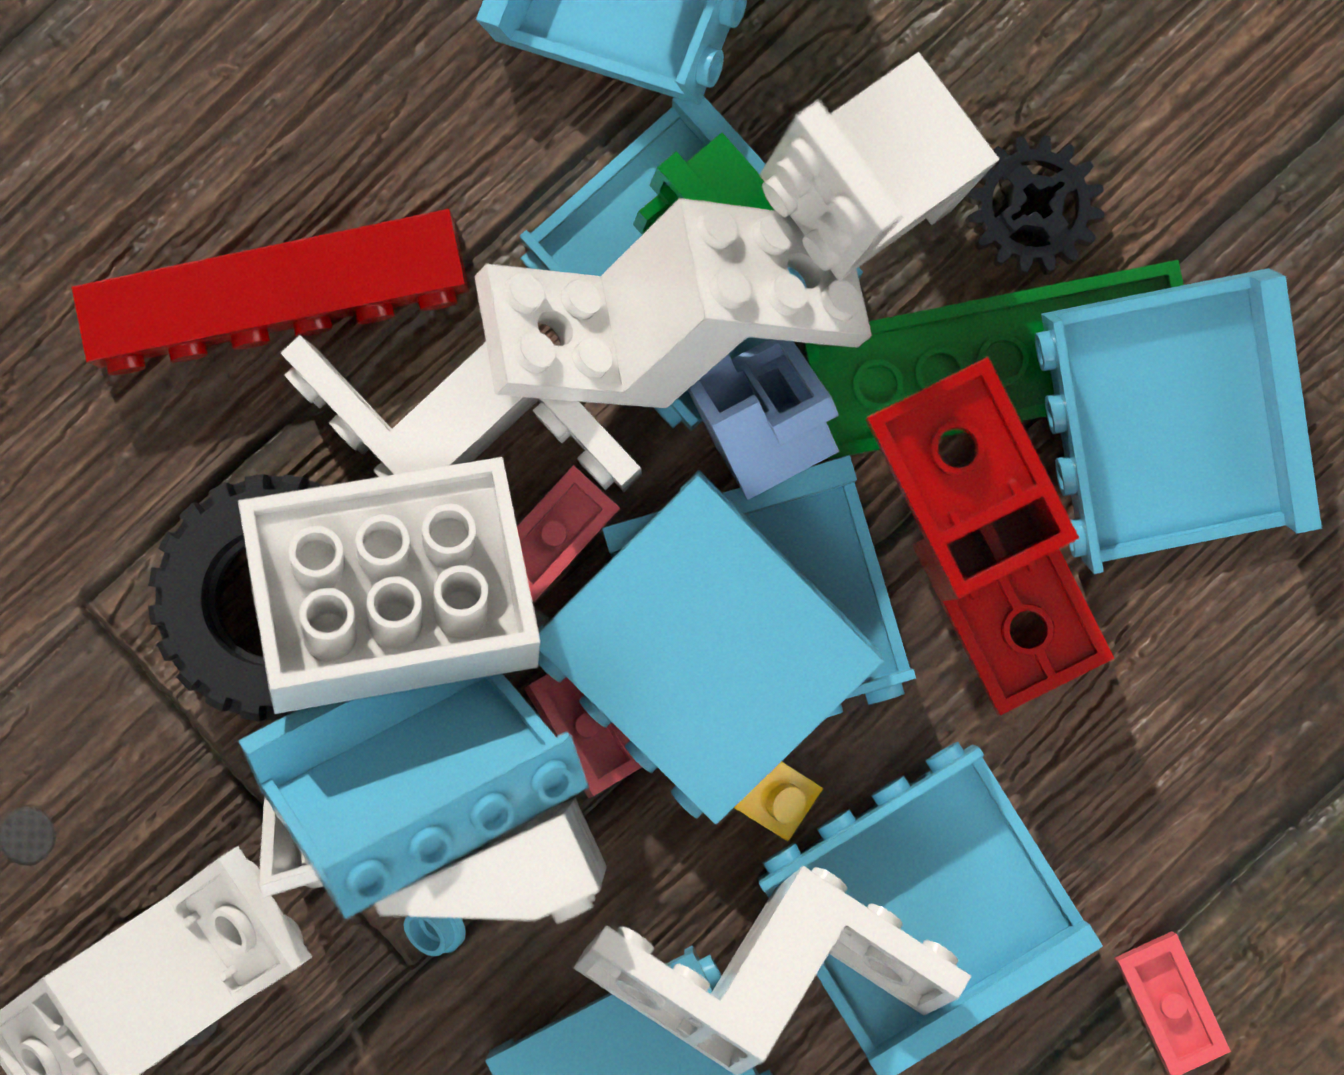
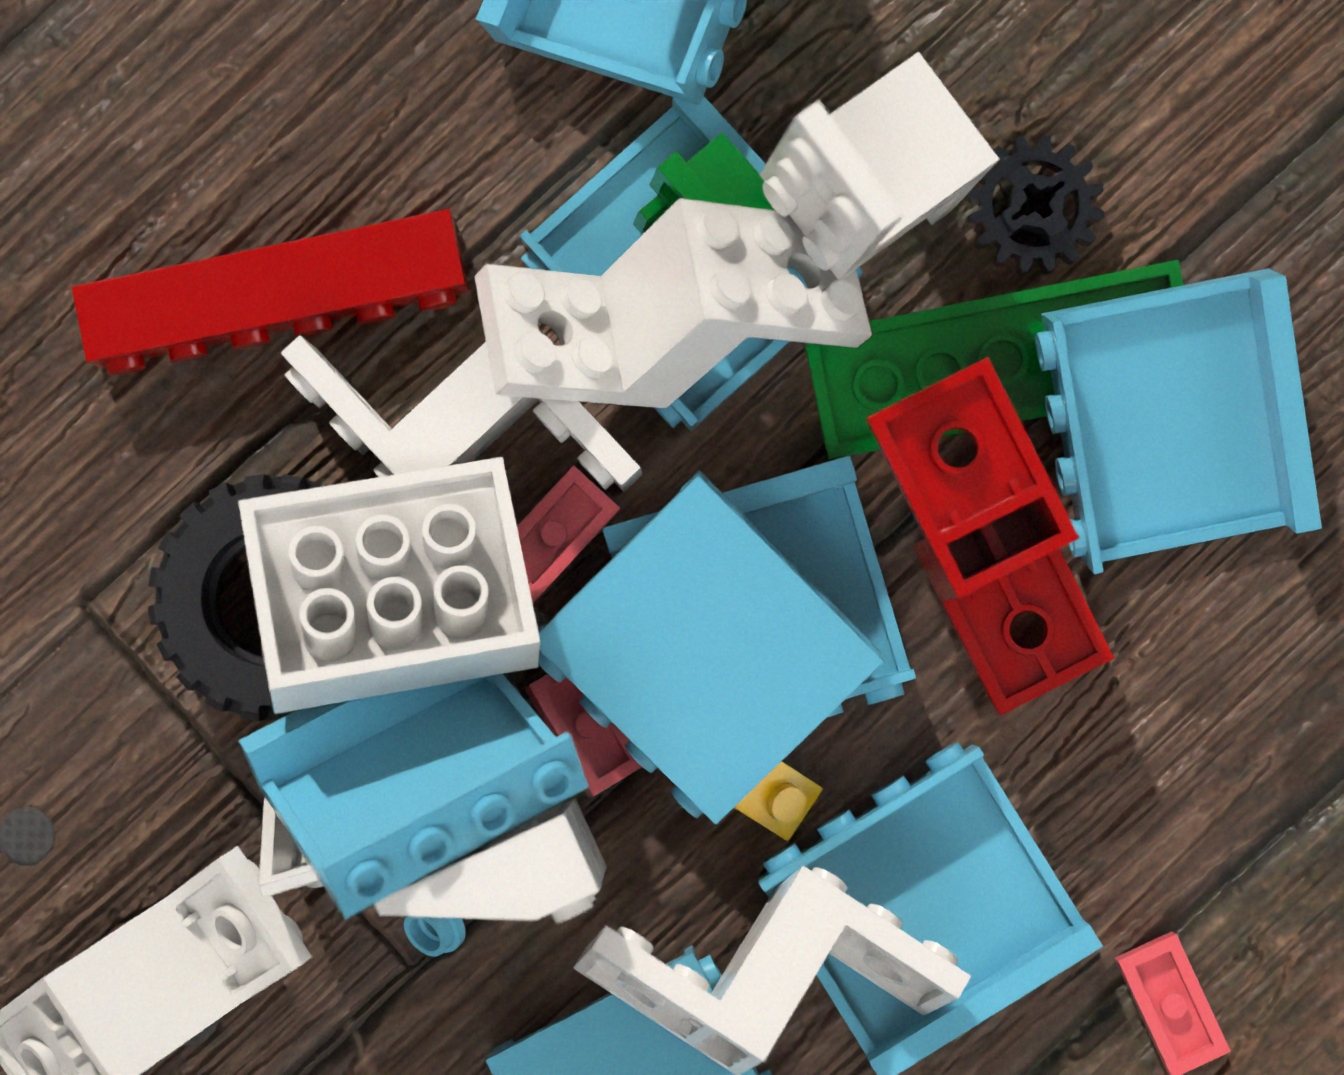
(766, 414): light blue plate -> none

